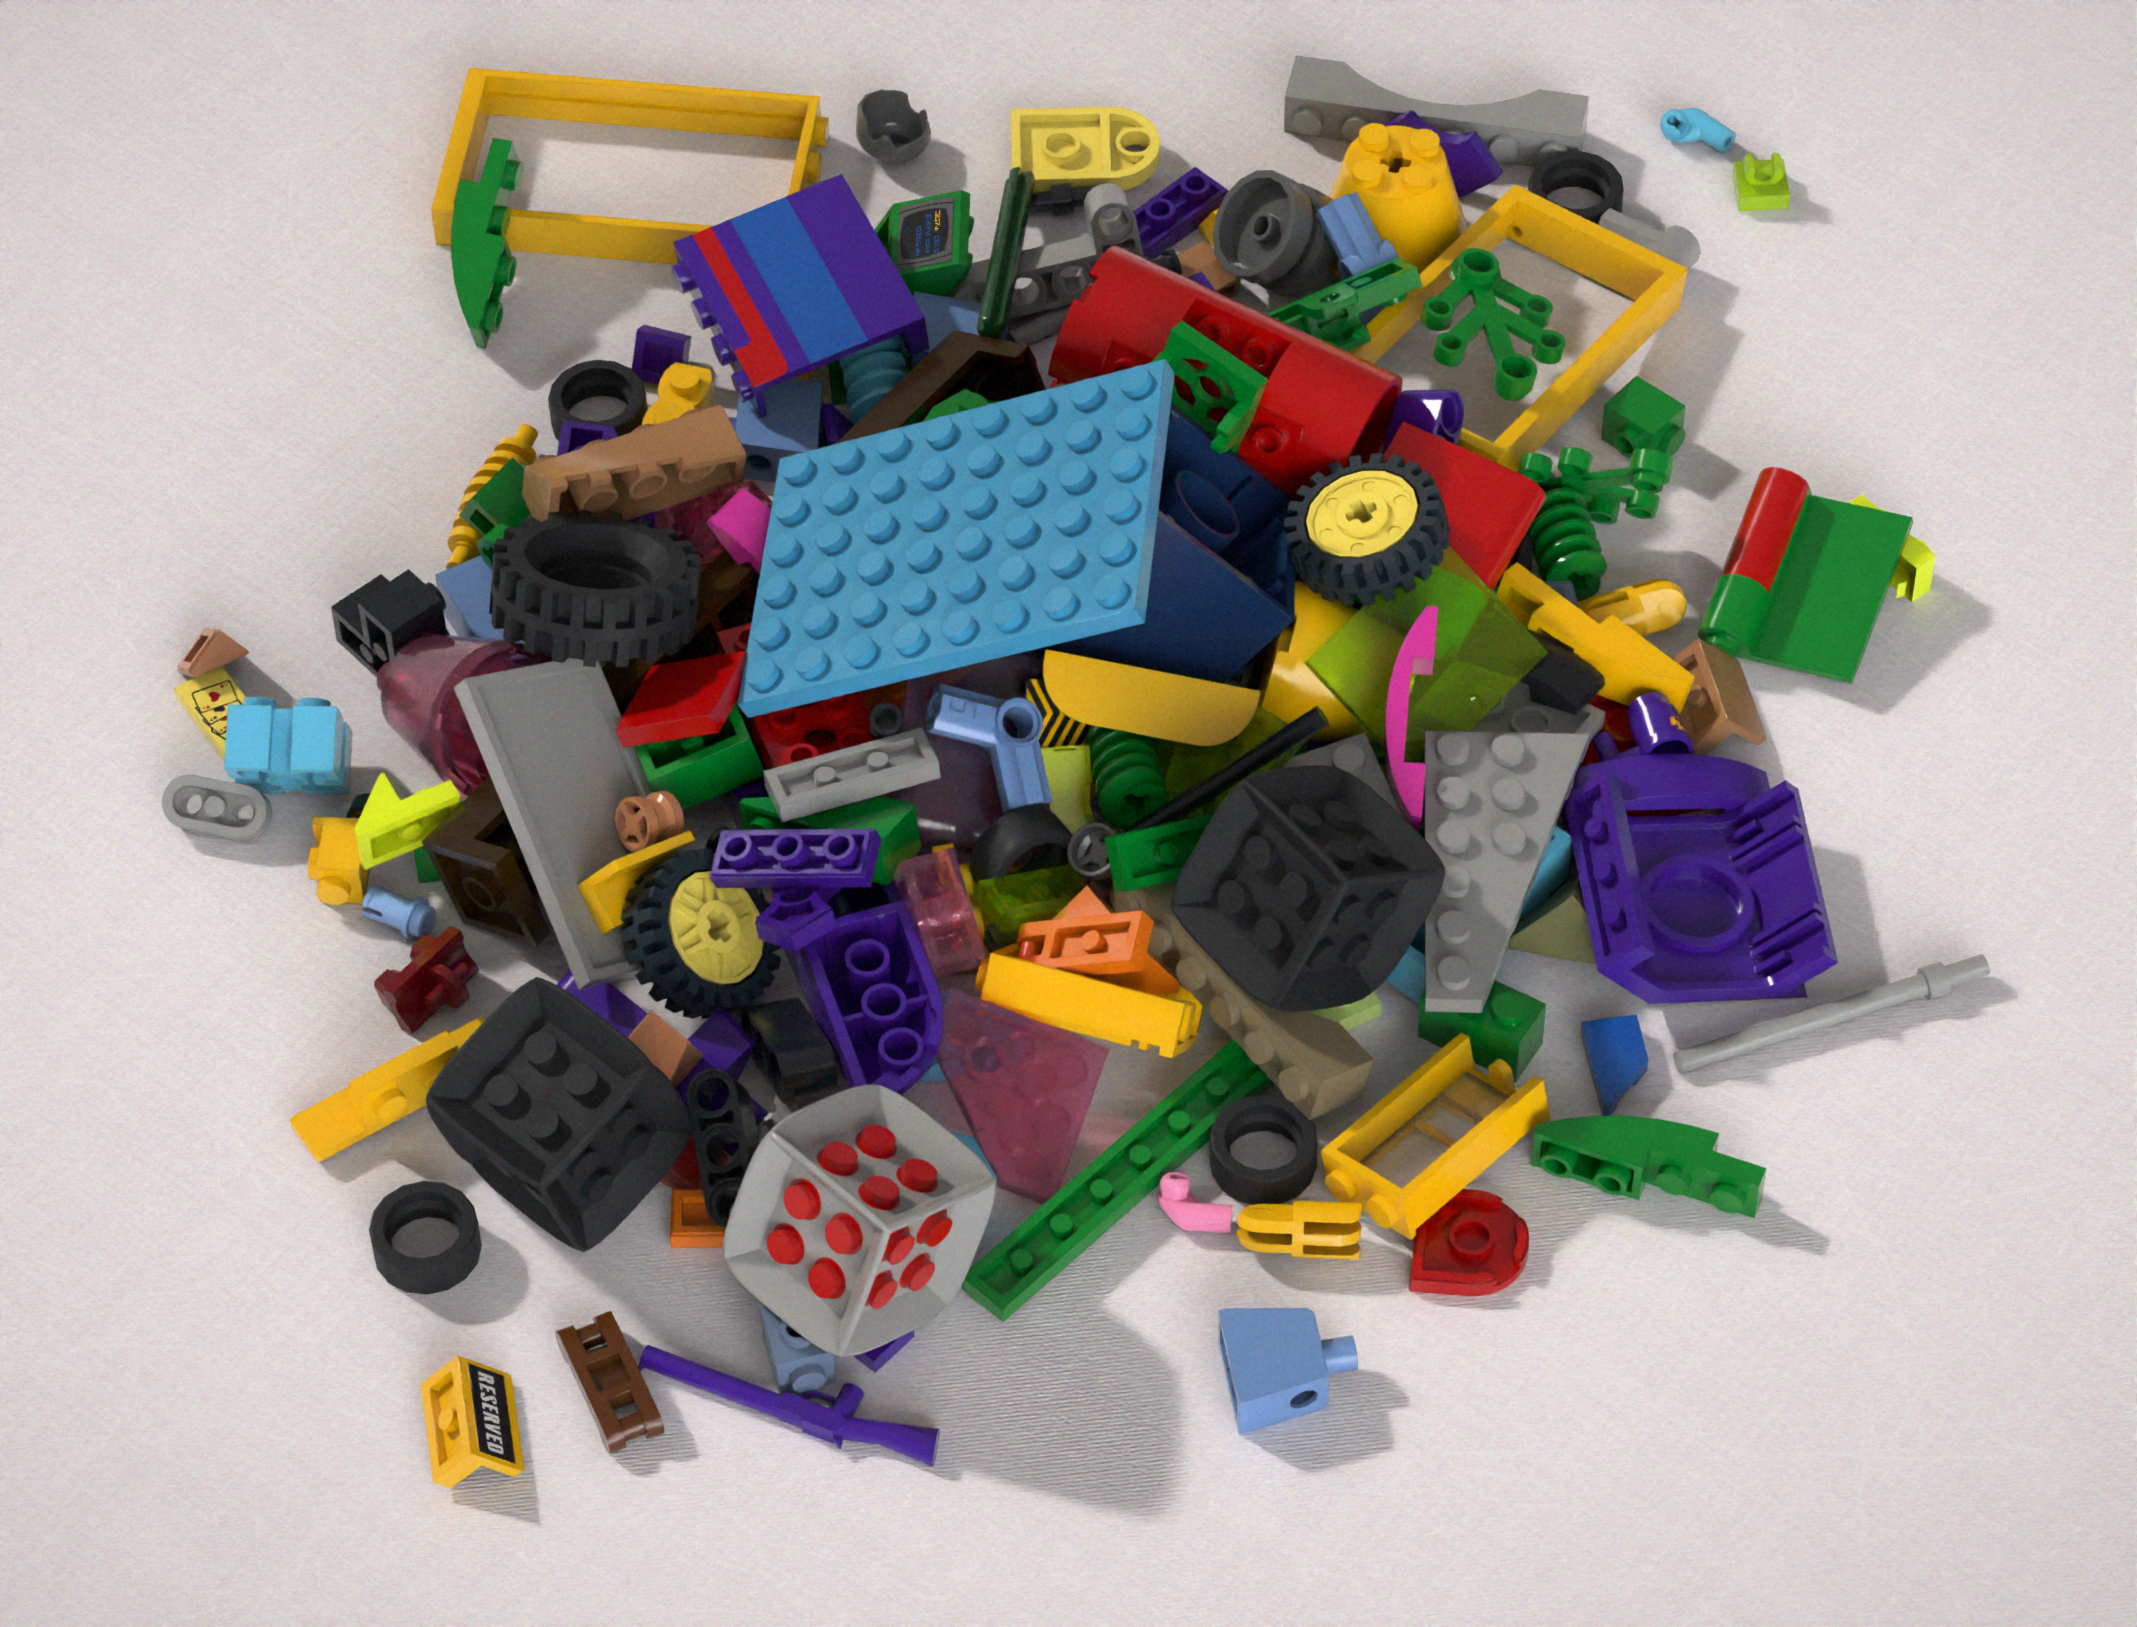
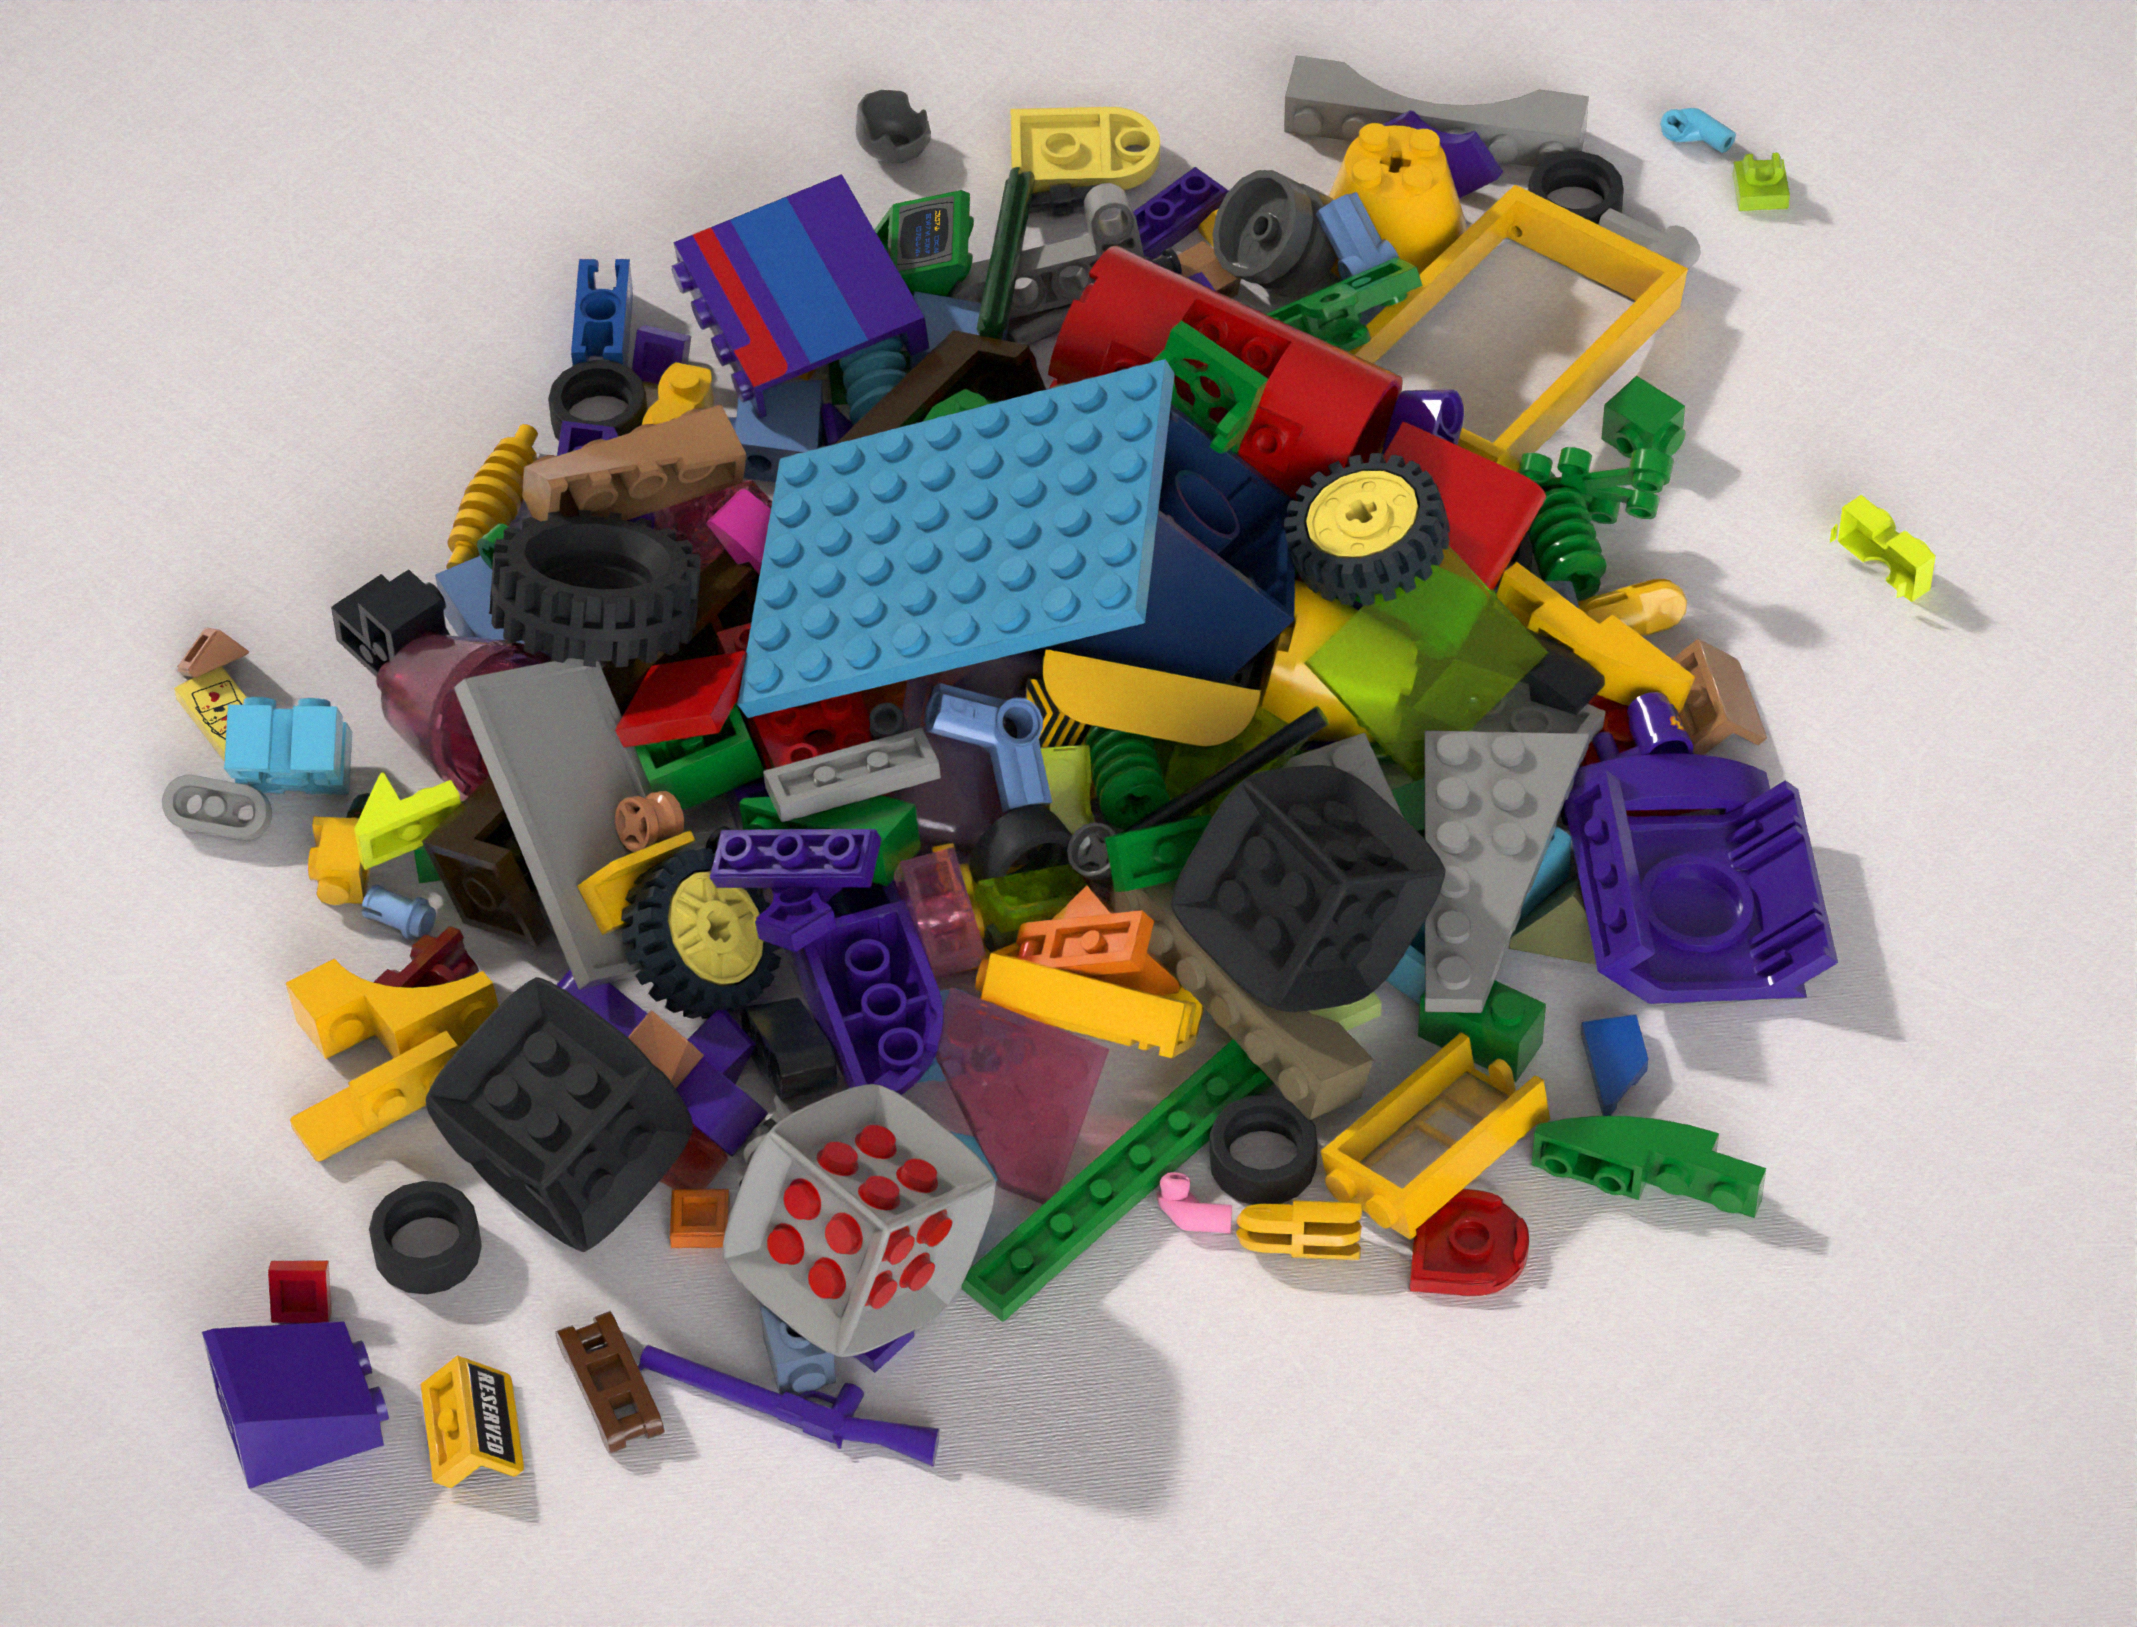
(294, 1396): none -> dark purple slope
(299, 1291): none -> red tile
(345, 1009): none -> yellow arch
(478, 245): green slope -> none
(498, 501): green brick -> none
(602, 315): none -> blue piece
(623, 104): yellow door -> none
(714, 1132): black beam -> none
(1278, 1363): medium blue torso -> none
(1414, 657): dark pink slope -> none
(1478, 275): green plant -> none
(1804, 579): green door -> none
(1930, 982): light grey bar -> none

